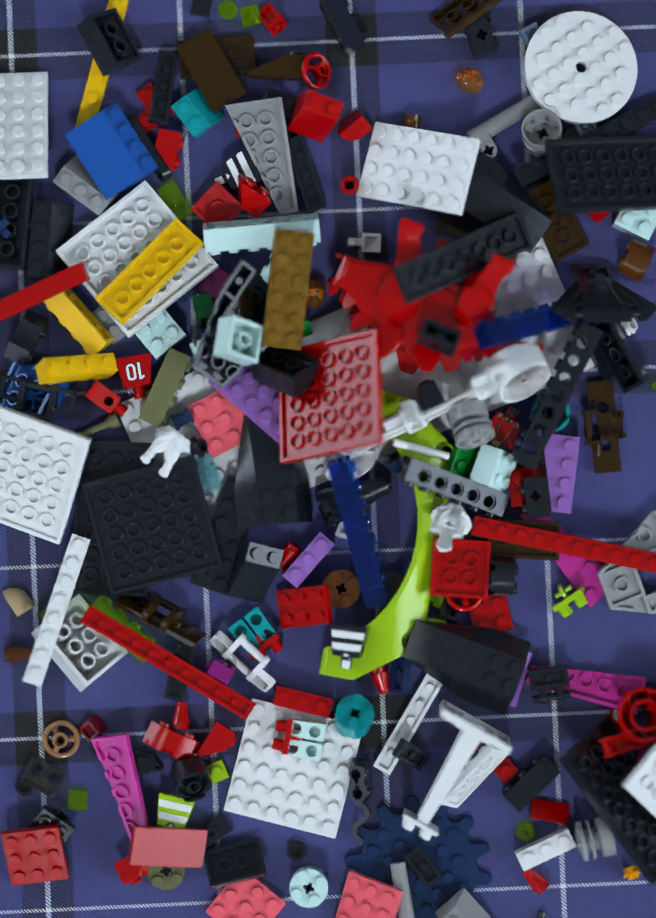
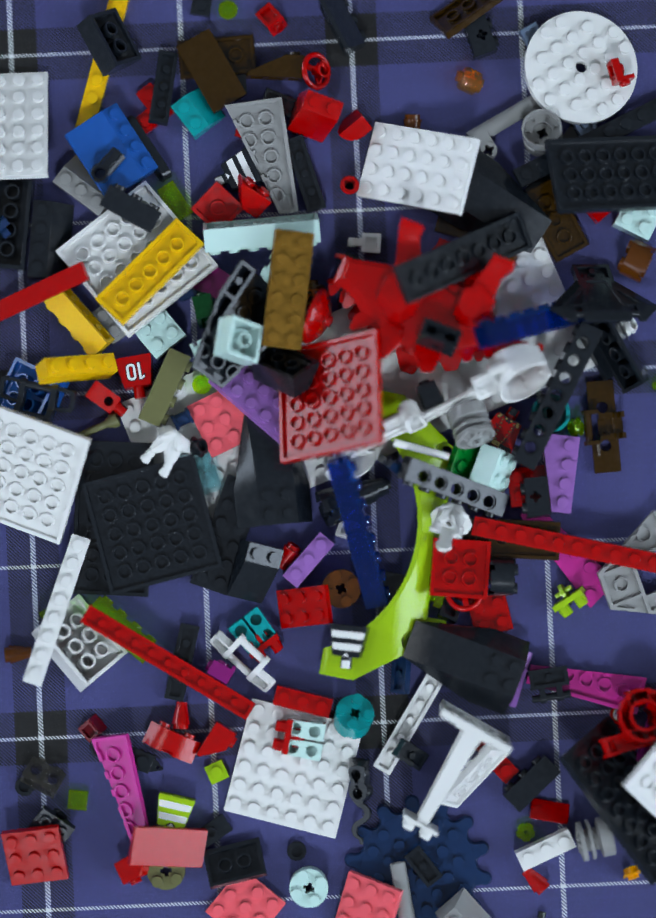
(18, 600): tan brick -> none
(26, 338): black brick -> none
(57, 745): medium nougat piece -> none
(109, 164): none -> black piece
(131, 207): none -> black brick
(168, 146): red slope -> none
(171, 624): dark brown piece -> none
(190, 779): black brick -> none
(201, 385): none -> clear neon green plate
(250, 15): clear neon green tile -> none
(318, 317): none -> red dish
(381, 679): red cone -> none
(575, 427): none -> clear neon green plate
(616, 73): none -> red bracket

